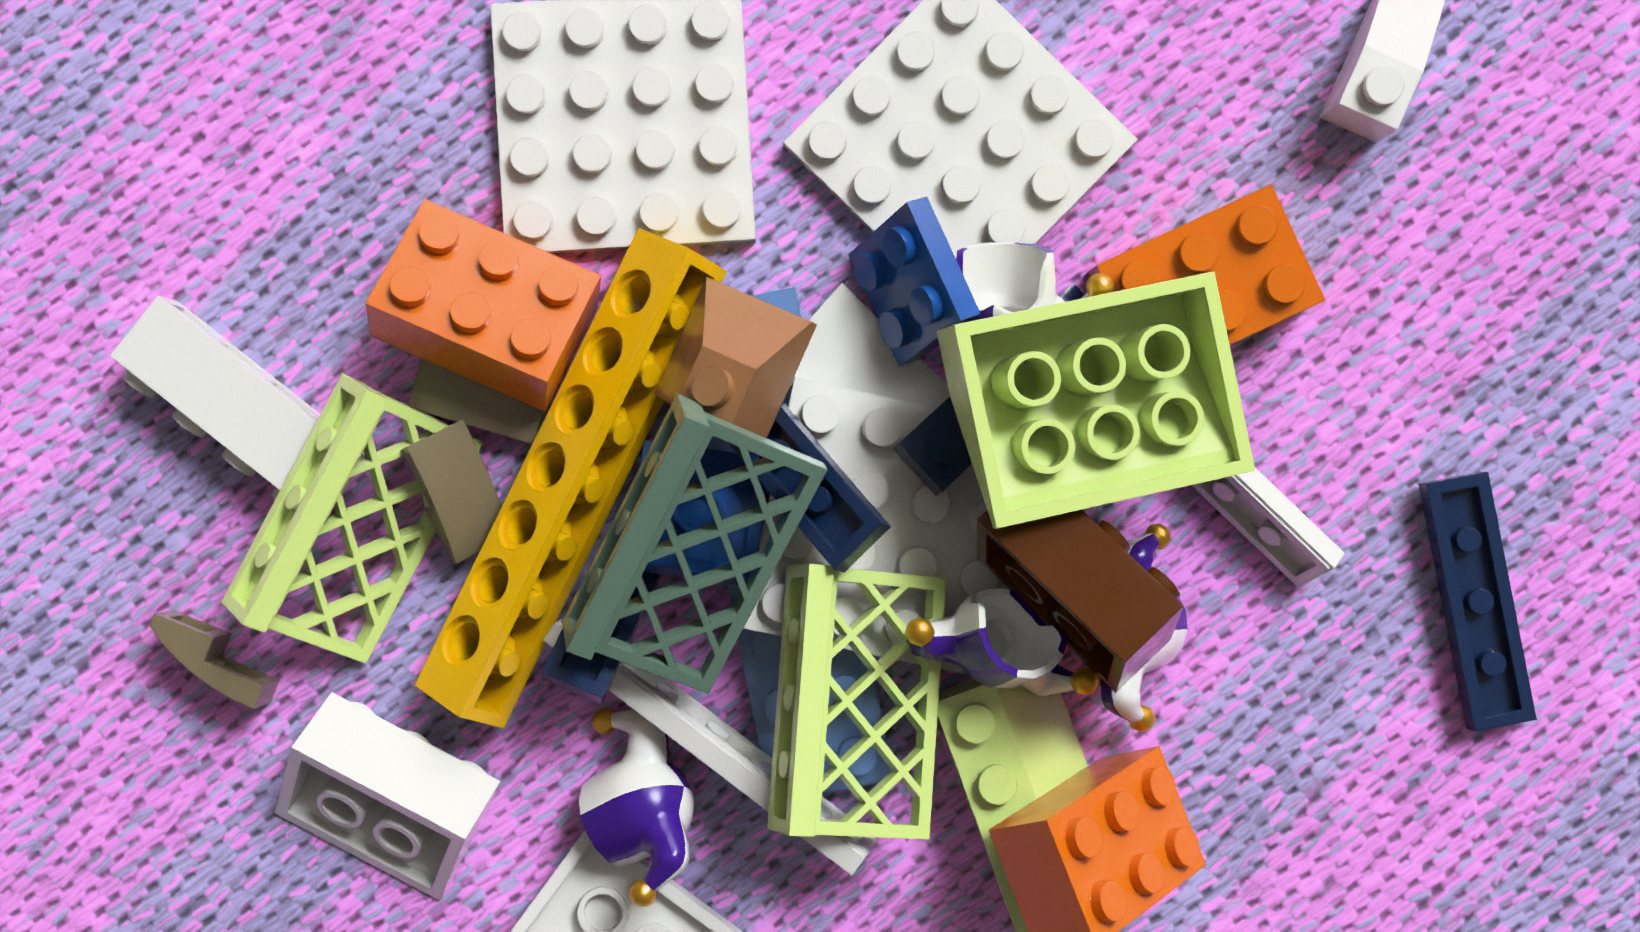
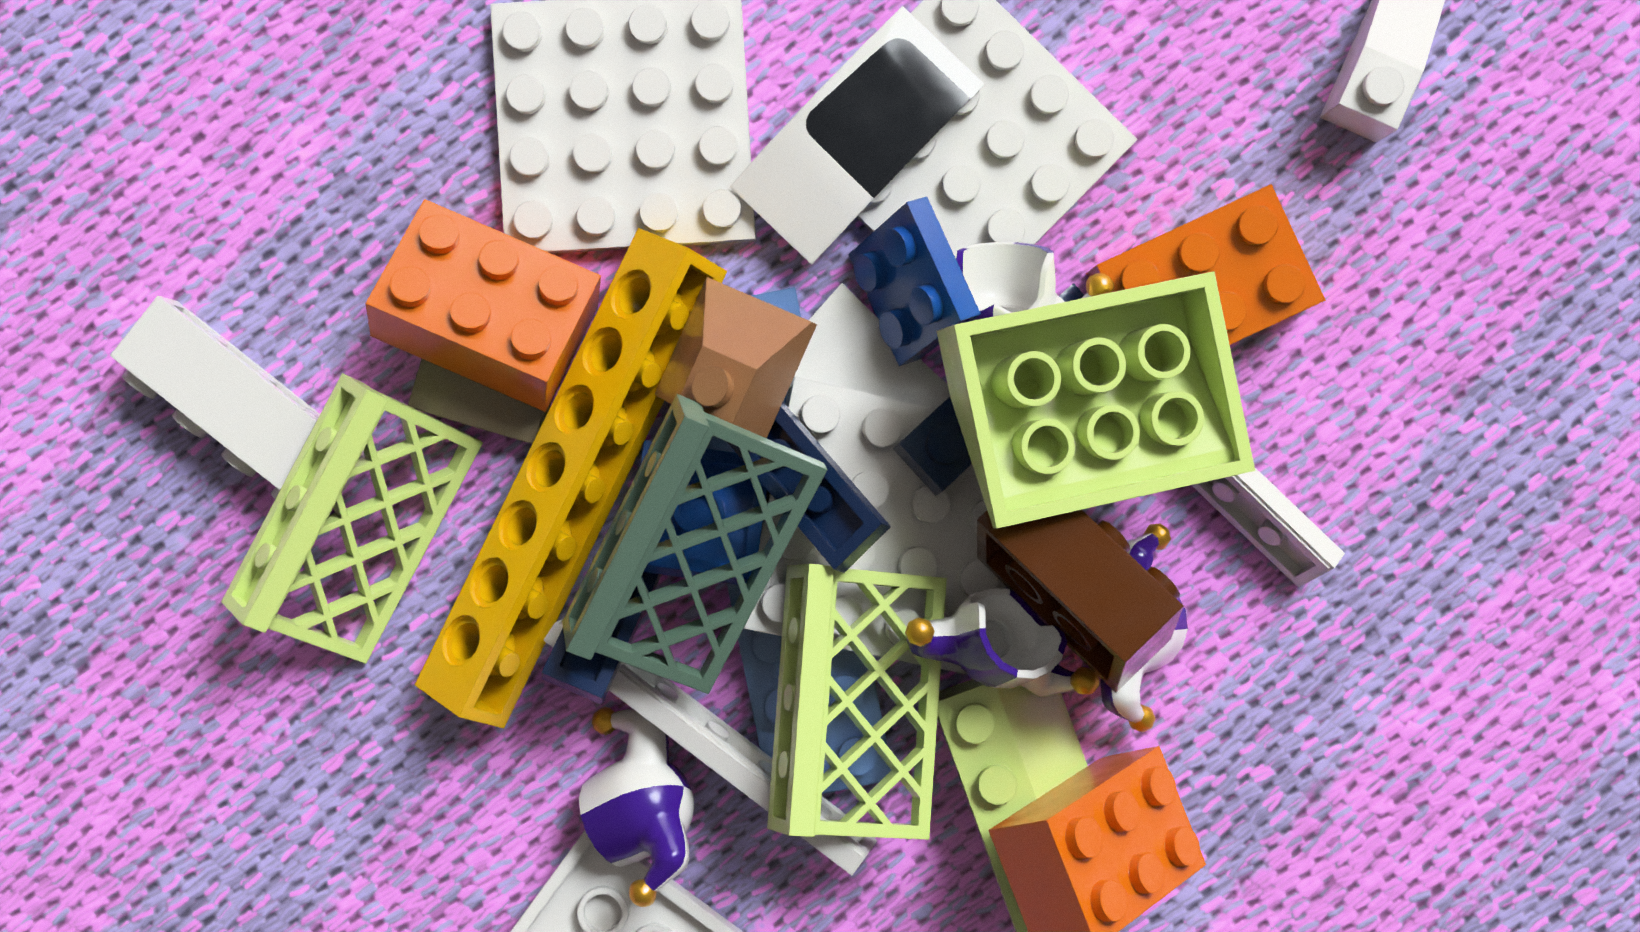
(201, 651): dark tan slope -> none
(384, 794): white slope -> none
(456, 488): dark tan slope -> none
(856, 134): none -> sticker
(1477, 601): dark blue plate -> none

